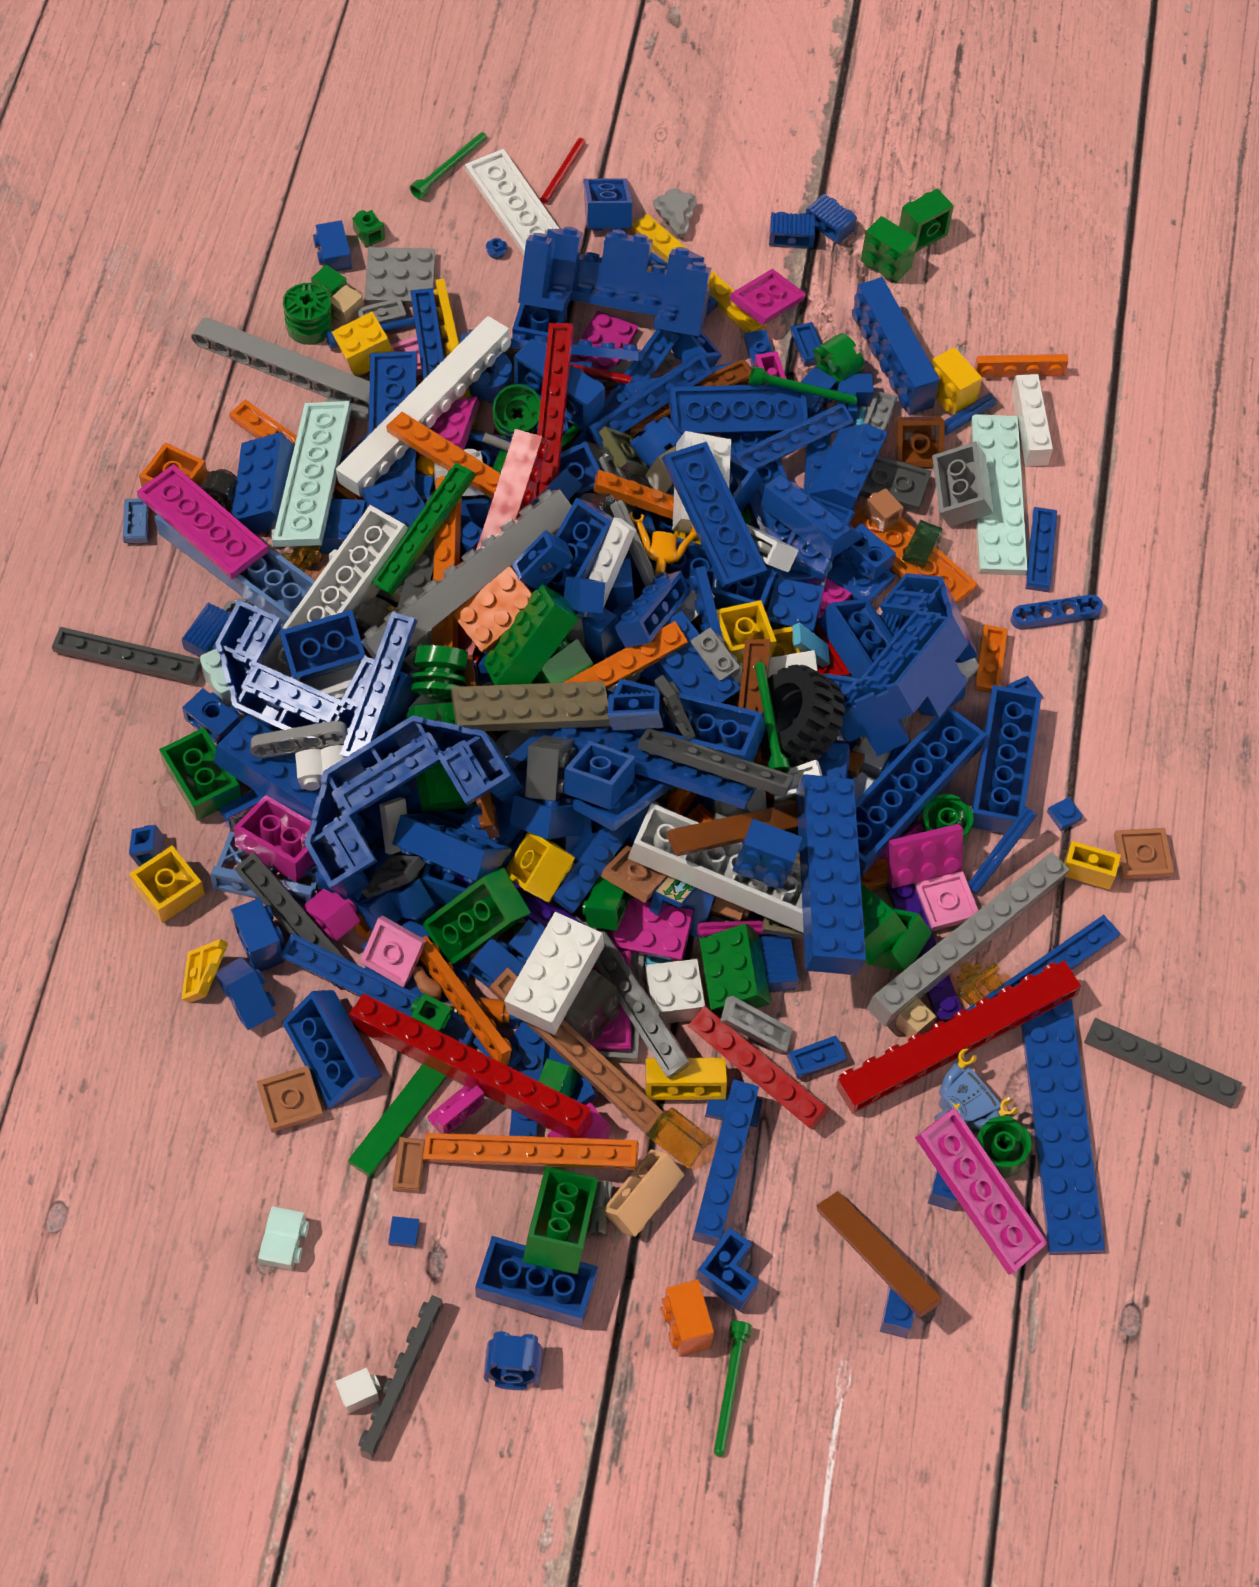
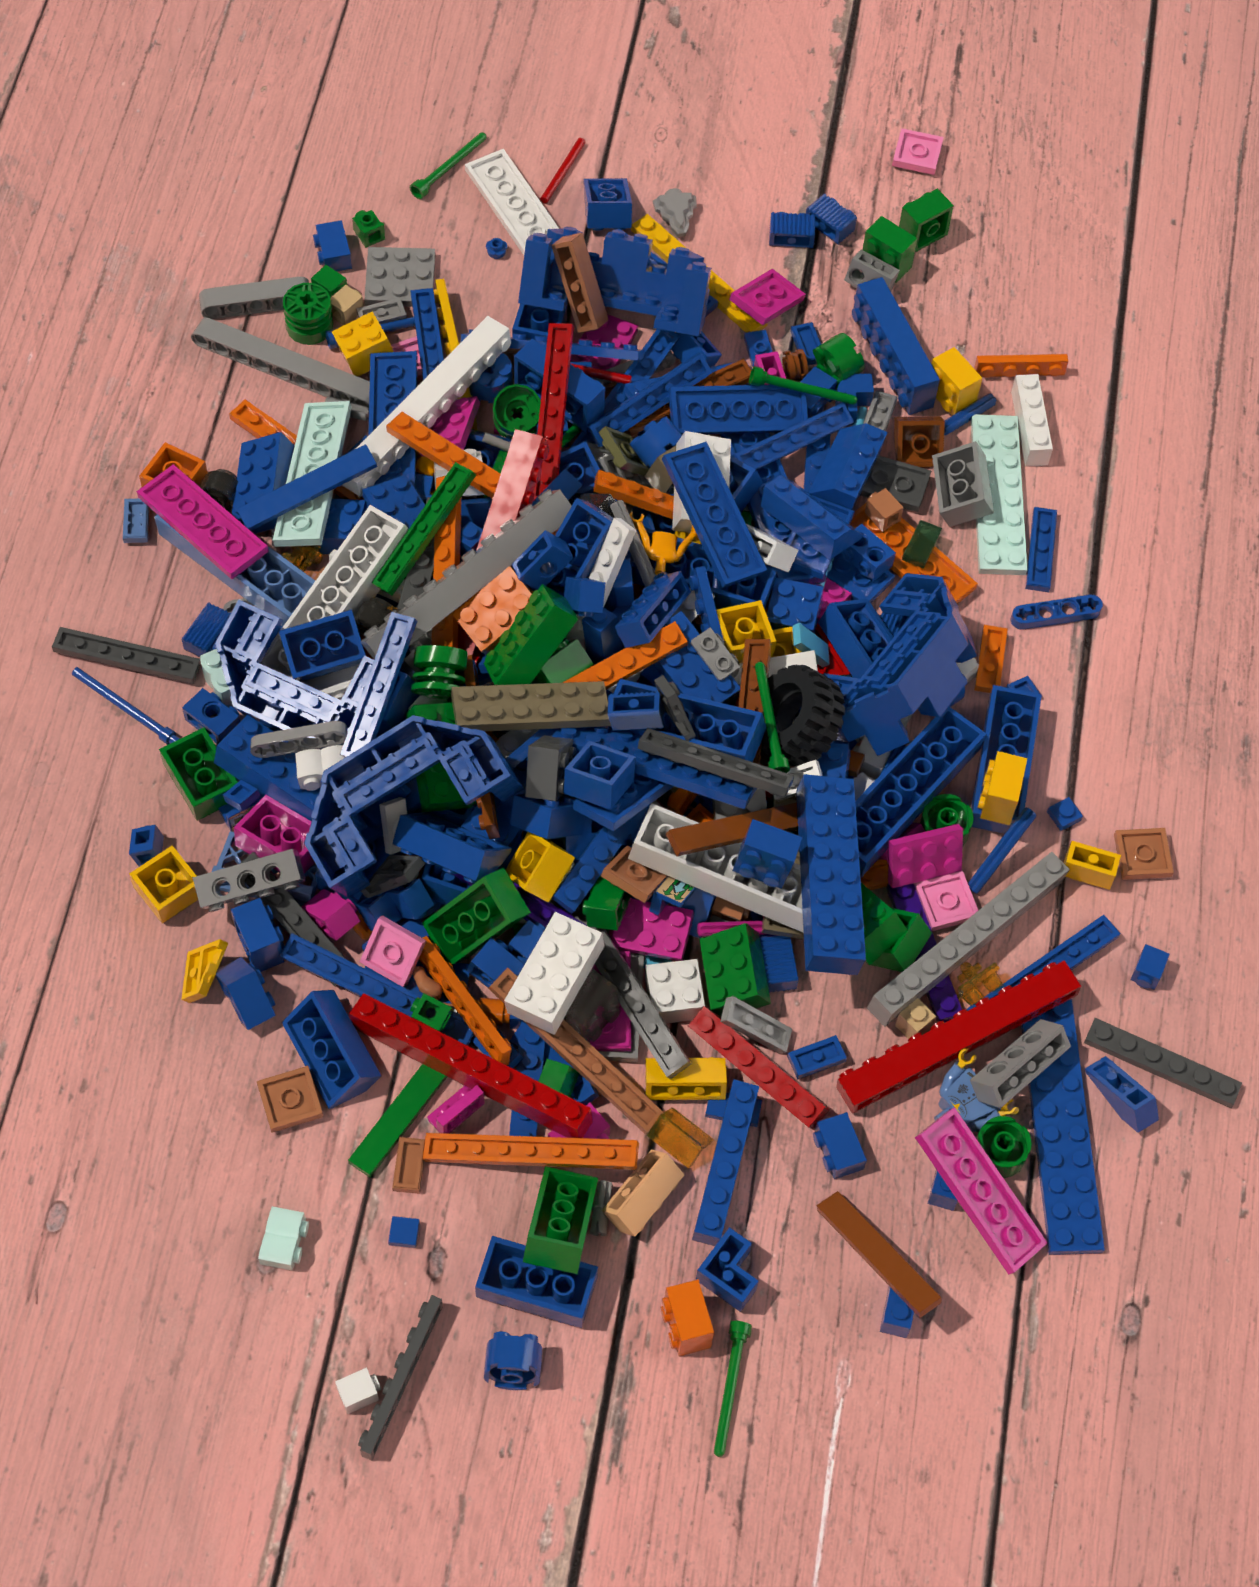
(165, 733): none -> blue bar
(209, 884): none -> light grey brick
(241, 795): none -> blue plate
(246, 298): none -> light grey beam
(307, 487): none -> blue tile
(580, 282): none -> nougat brick
(795, 364): none -> dark orange wheel
(839, 1145): none -> blue brick
(871, 268): none -> light grey brick
(917, 151): none -> bright pink plate
(1002, 787): none -> yellow brick
(1020, 1063): none -> light grey brick
(1124, 1094): none -> blue slope
(1149, 967): none -> blue brick

